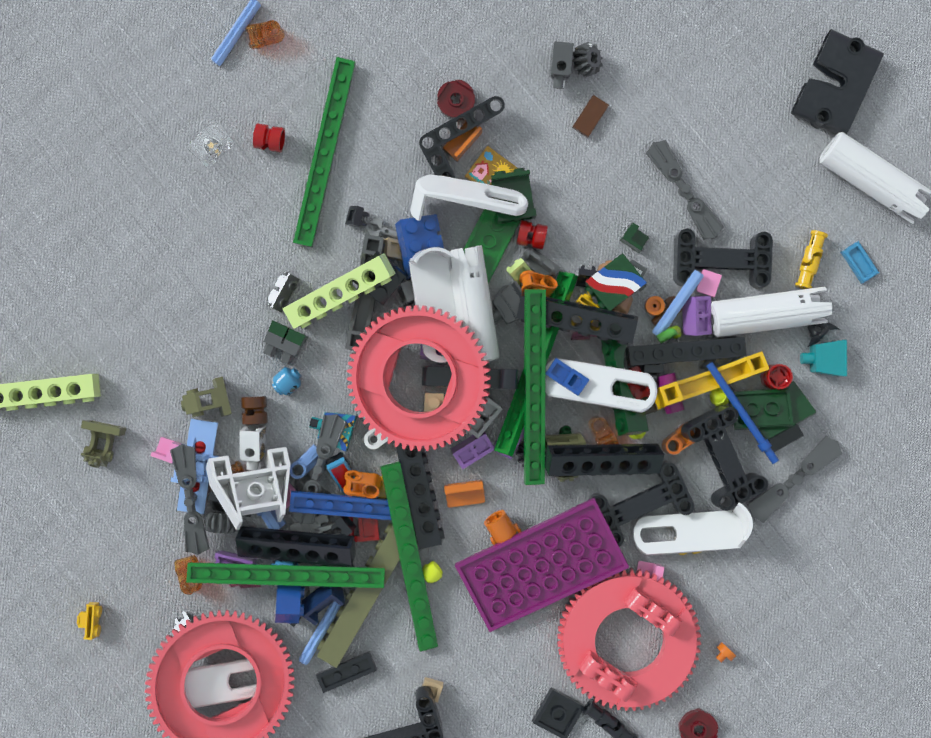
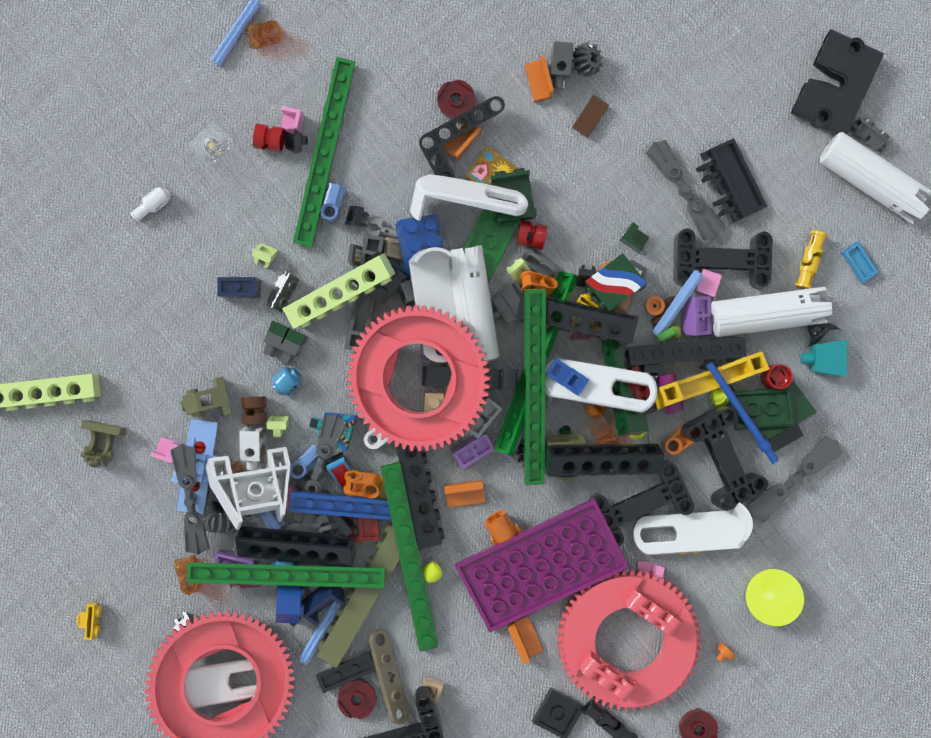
(151, 203): none -> white arm
(238, 287): none -> dark blue panel
(264, 253): none -> yellowish green tile
(278, 424): none -> yellowish green tile
(292, 119): none -> bright pink panel
(294, 140): none -> black tile
(333, 201): none -> medium blue piece
(355, 255): none -> slope
(367, 694): none -> dark red plate
(391, 688): none -> dark tan piece
(524, 638): none -> orange panel
(539, 80): none -> orange panel
(595, 410): none -> orange tile
(734, 180): none -> black hinge
(774, 597): none -> neon yellow piece
(877, 138): none -> dark grey hinge

